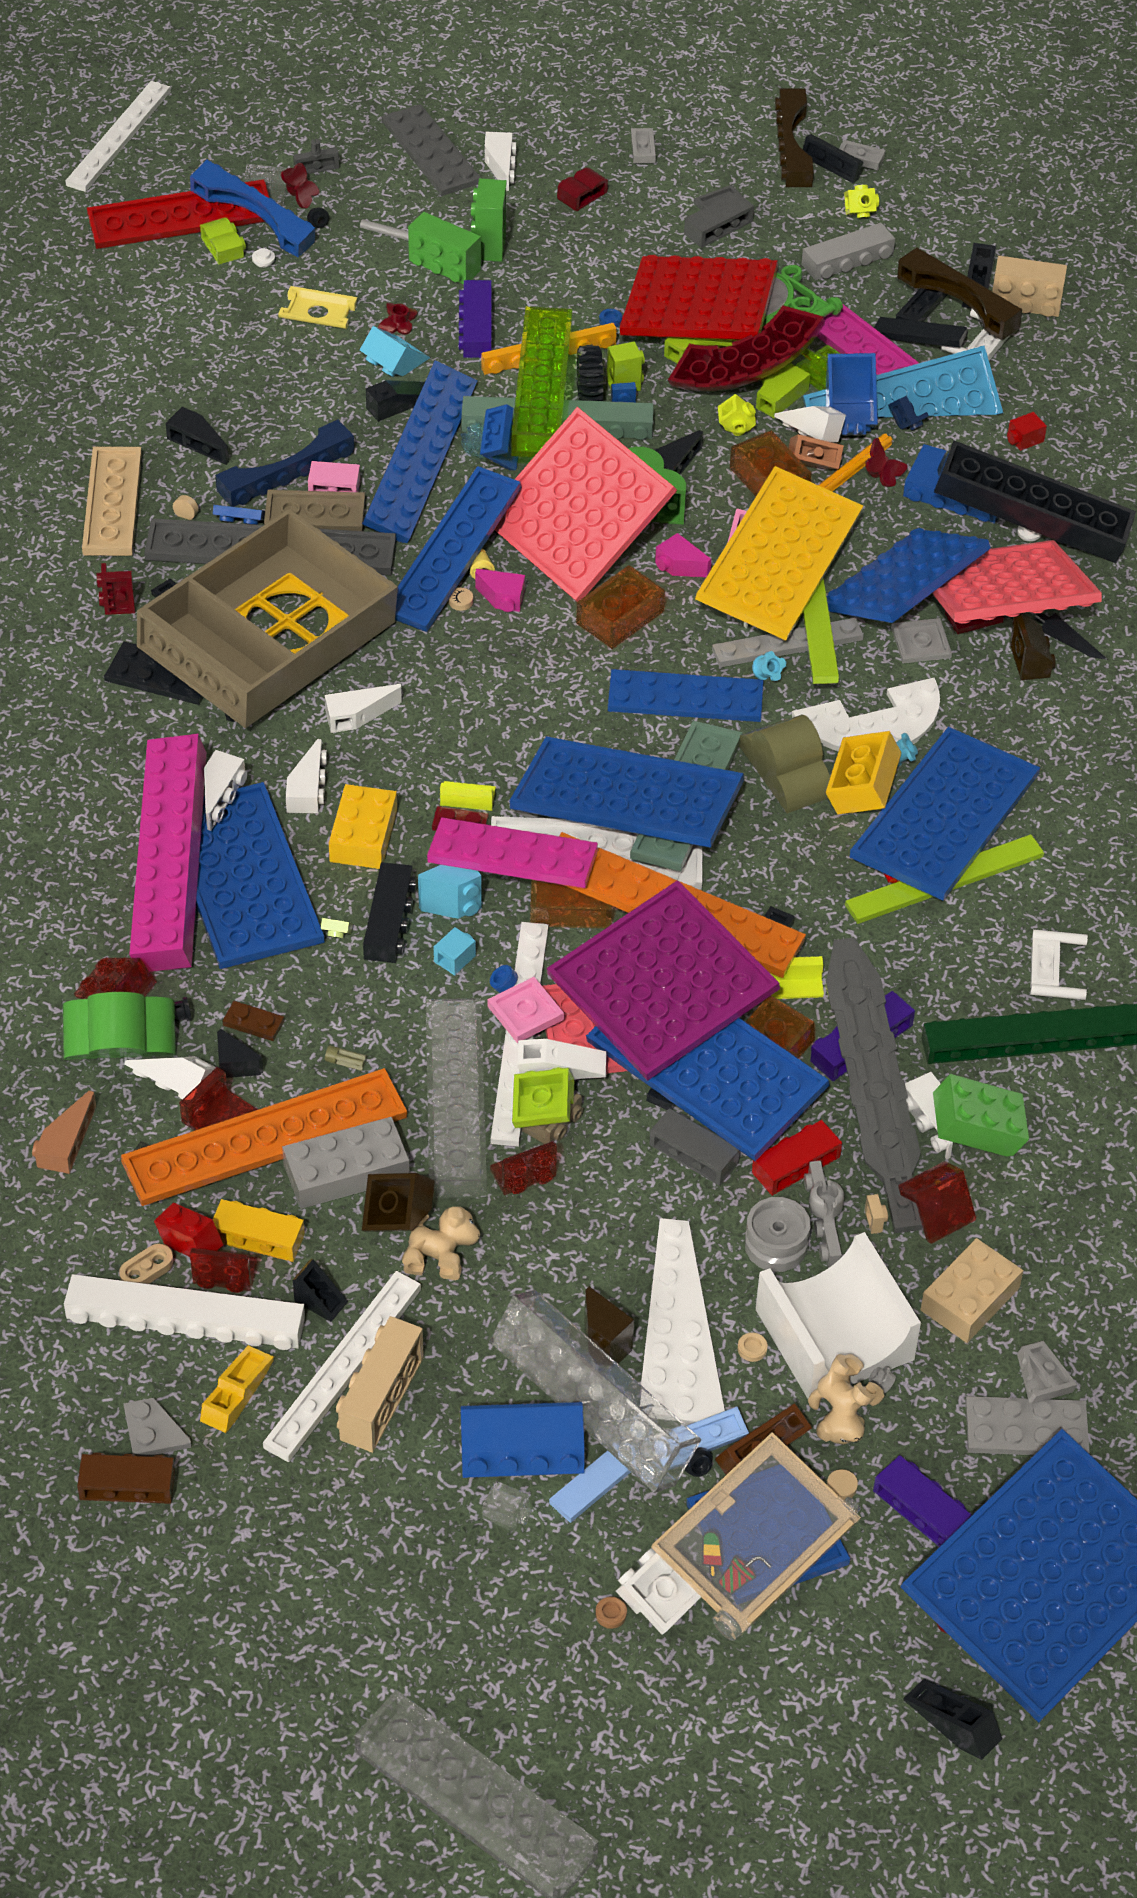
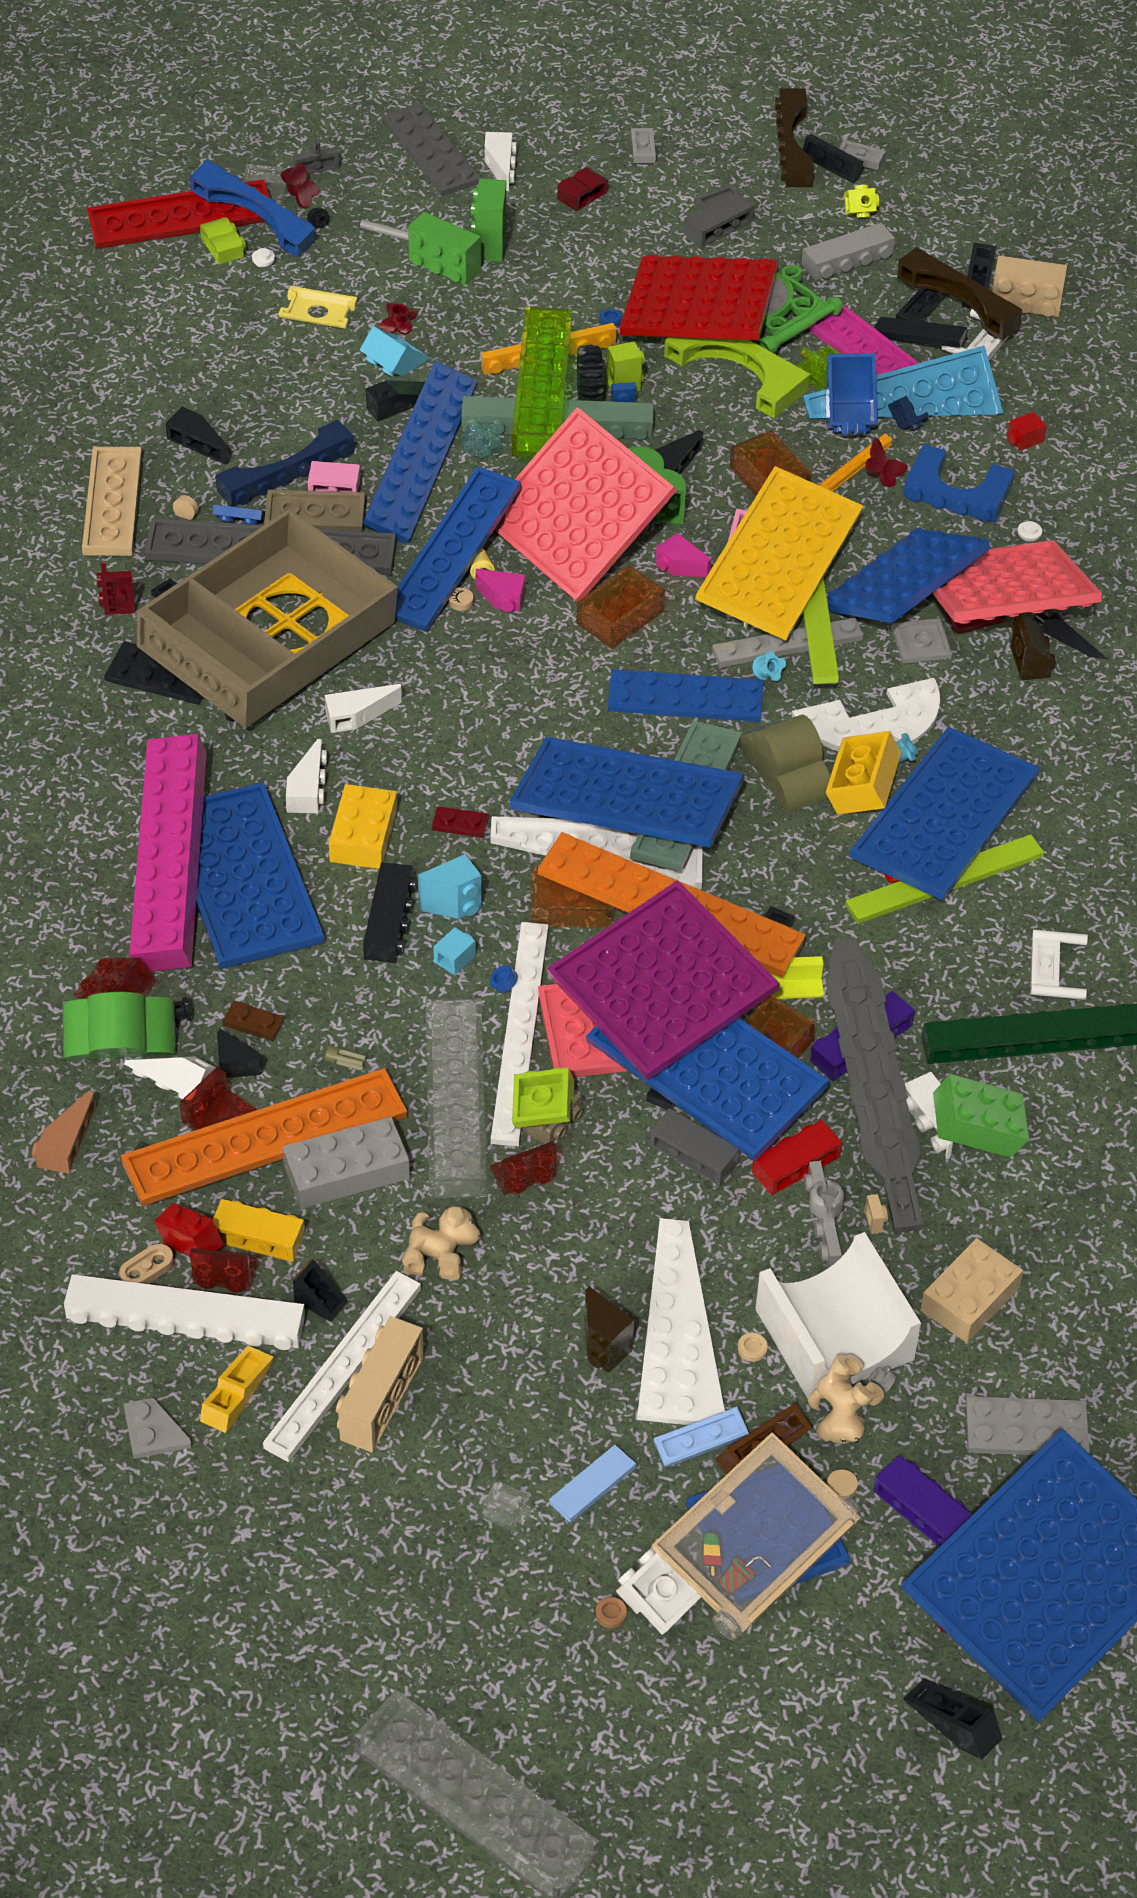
(118, 136): white plate -> none
(126, 1478): reddish brown brick -> none
(222, 779): white slope -> none
(336, 928): yellowish green plate -> none
(396, 1201): dark brown slope -> none
(467, 795): neon yellow panel -> none
(476, 318): dark purple brick -> none
(498, 436): blue bracket -> none
(513, 852): dark pink plate -> none
(522, 1439): blue slope -> none
(525, 1009): bright pink plate -> none
(550, 1054): white slope -> none
(615, 1406): clear brick -> none
(699, 1463): black plate -> none
(736, 415): neon yellow brick -> none
(749, 358): dark red brick -> none
(777, 1234): light grey wheel -> none
(815, 421): white slope -> none
(816, 452): nougat slope -> none
(940, 1199): clear red bracket -> none
(1035, 501): black brick -> none
(1043, 1373): light grey wing -> none

